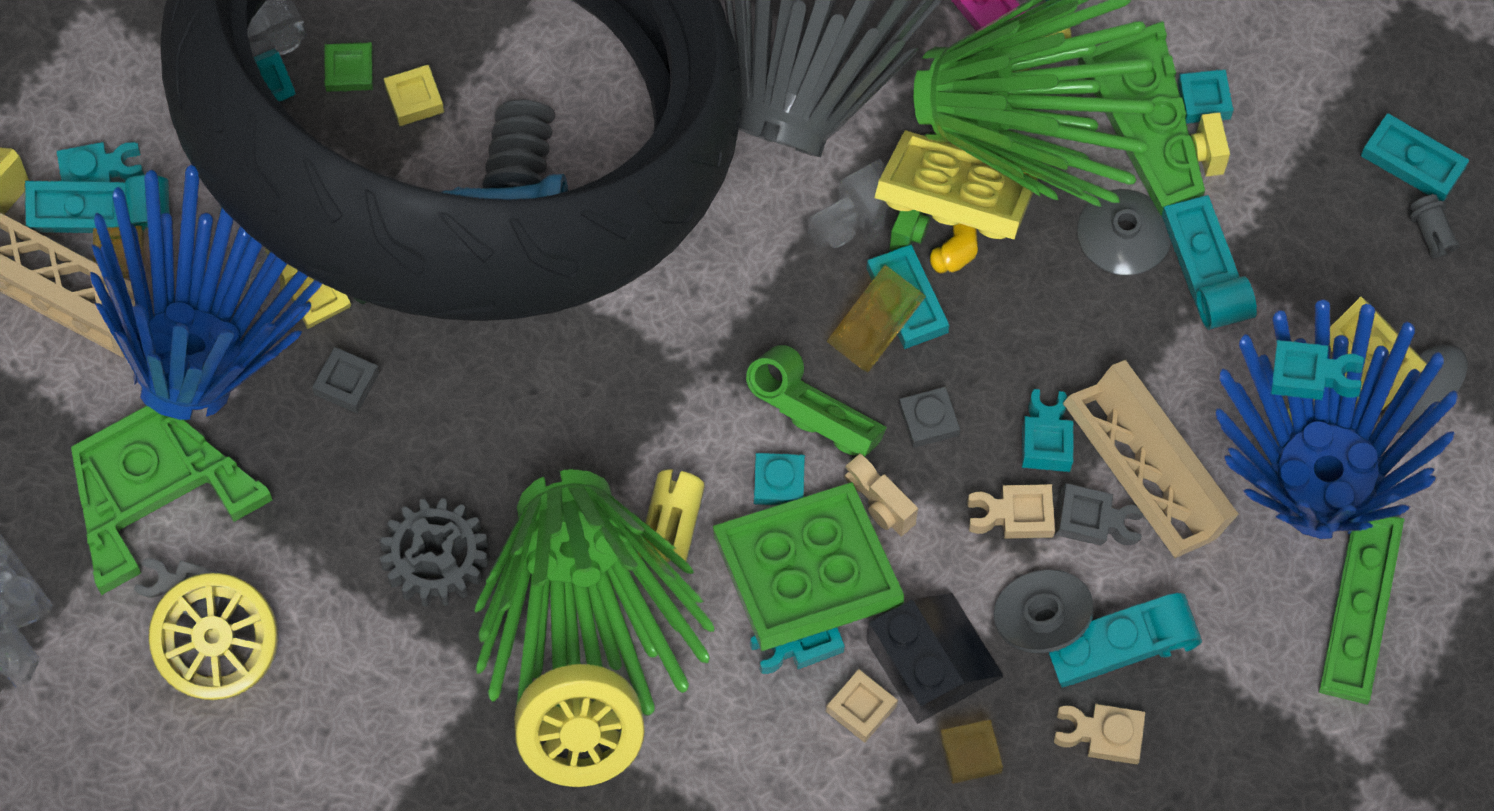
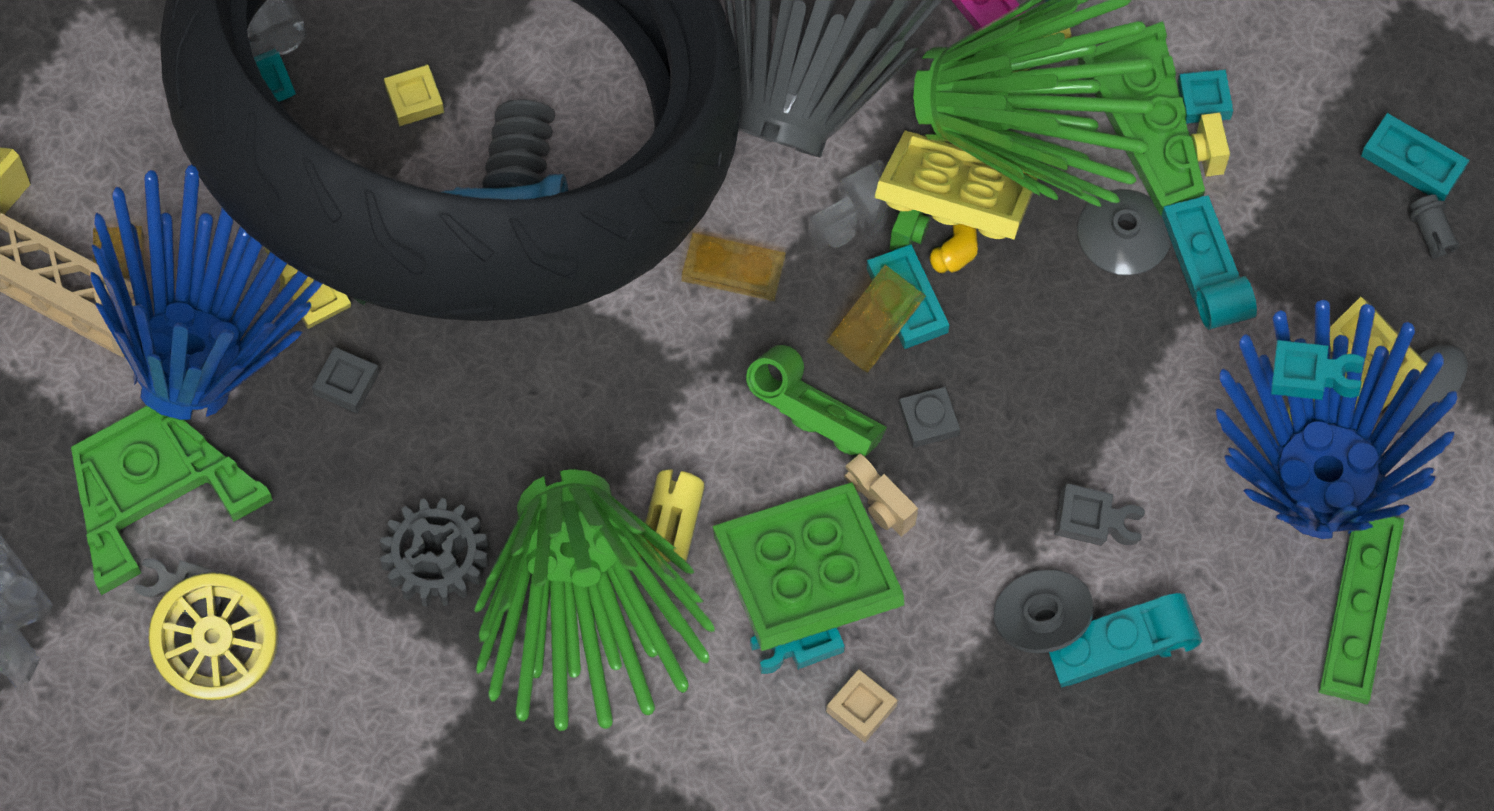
(73, 205): teal plate -> none
(93, 164): teal plate -> none
(348, 67): bright green tile -> none
(579, 725): light yellow wheel -> none
(733, 267): none -> clear yellow plate
(778, 478): teal plate -> none
(931, 654): black slope -> none
(971, 751): clear yellow plate -> none
(1022, 511): tan plate -> none
(1046, 437): teal plate -> none
(1111, 732): tan plate -> none
(1159, 457): tan fence -> none

